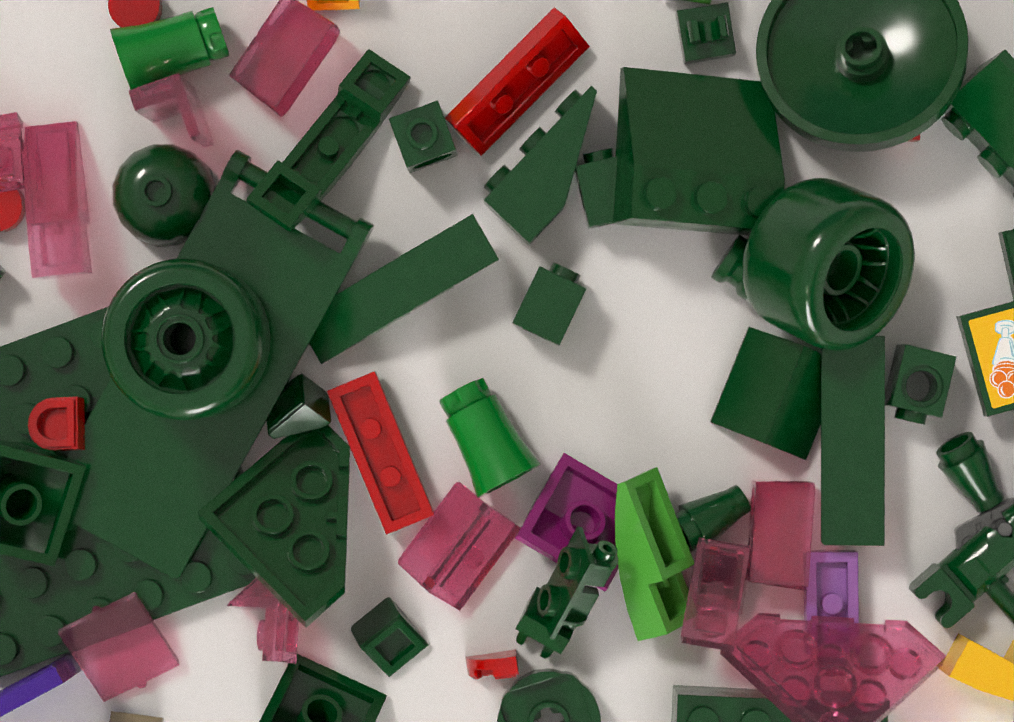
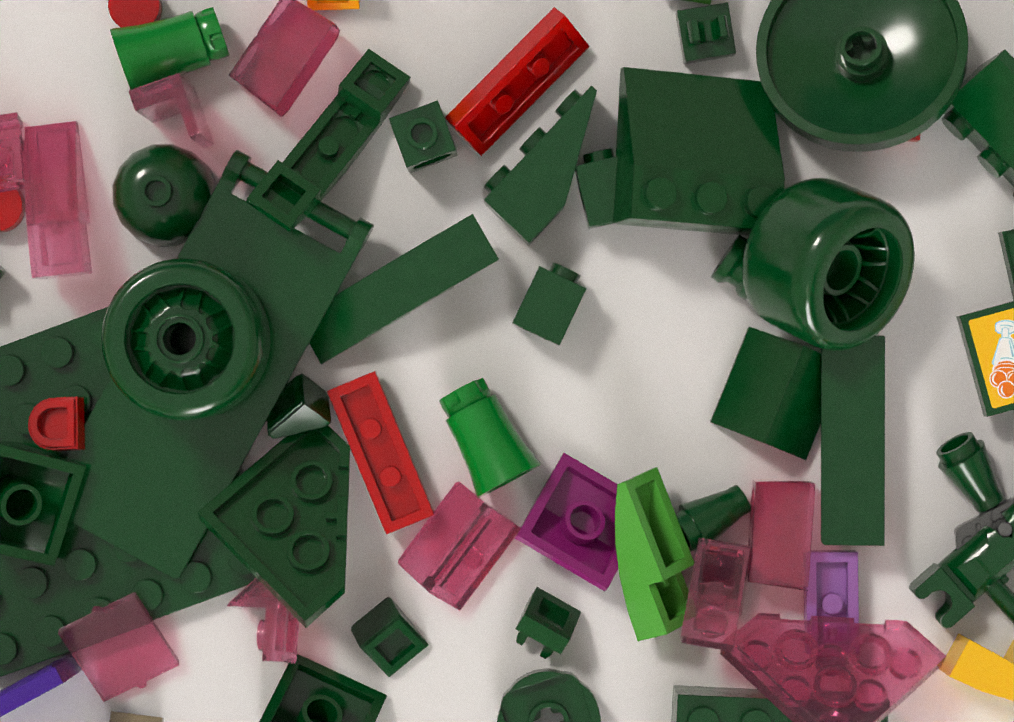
(498, 664): red tile -> none
(565, 597): dark green hinge -> none
(938, 370): dark green brick -> none

